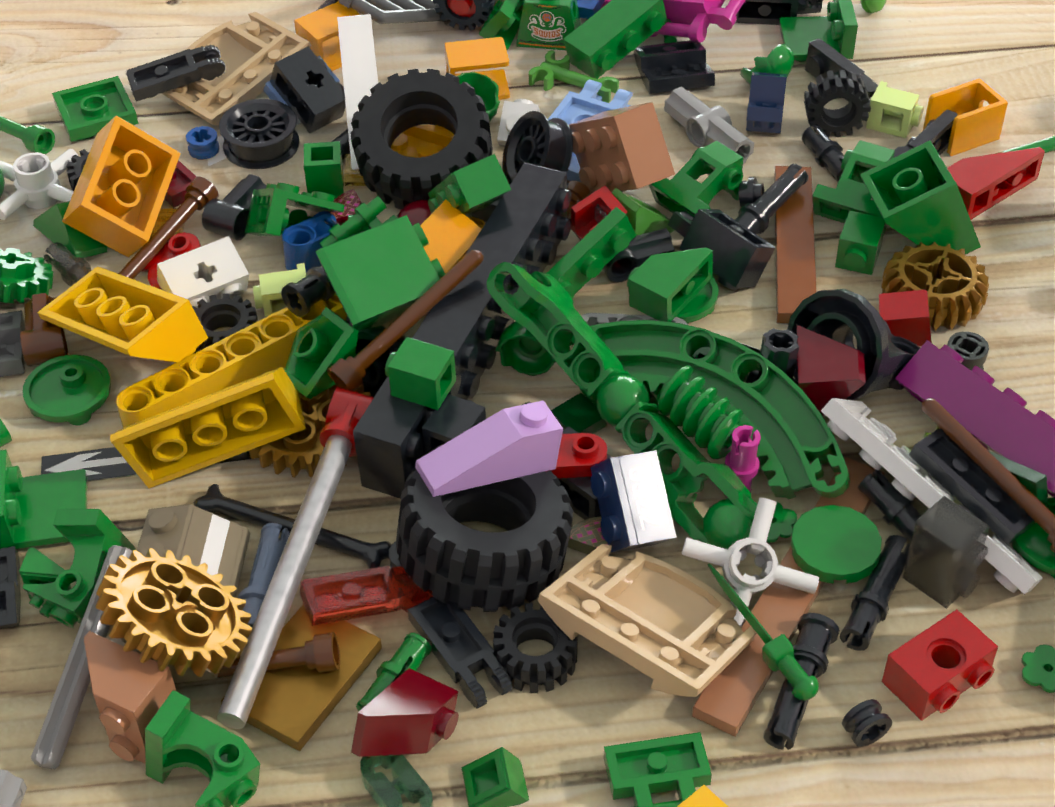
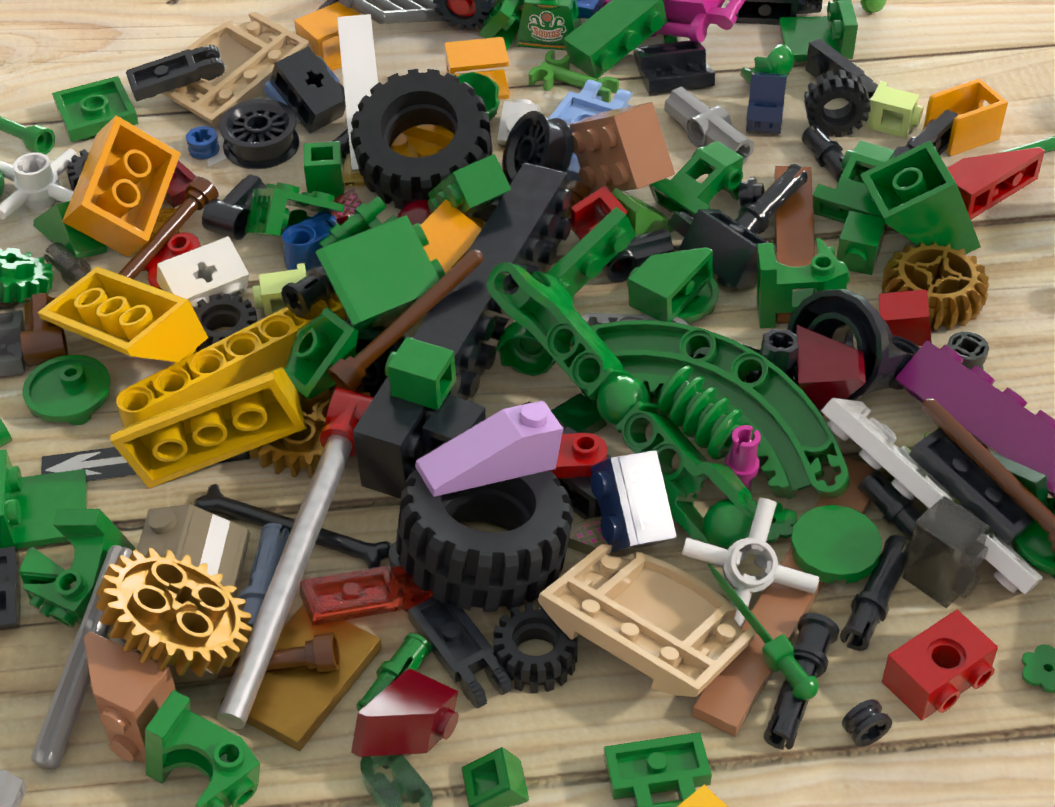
(777, 280): none -> green tile

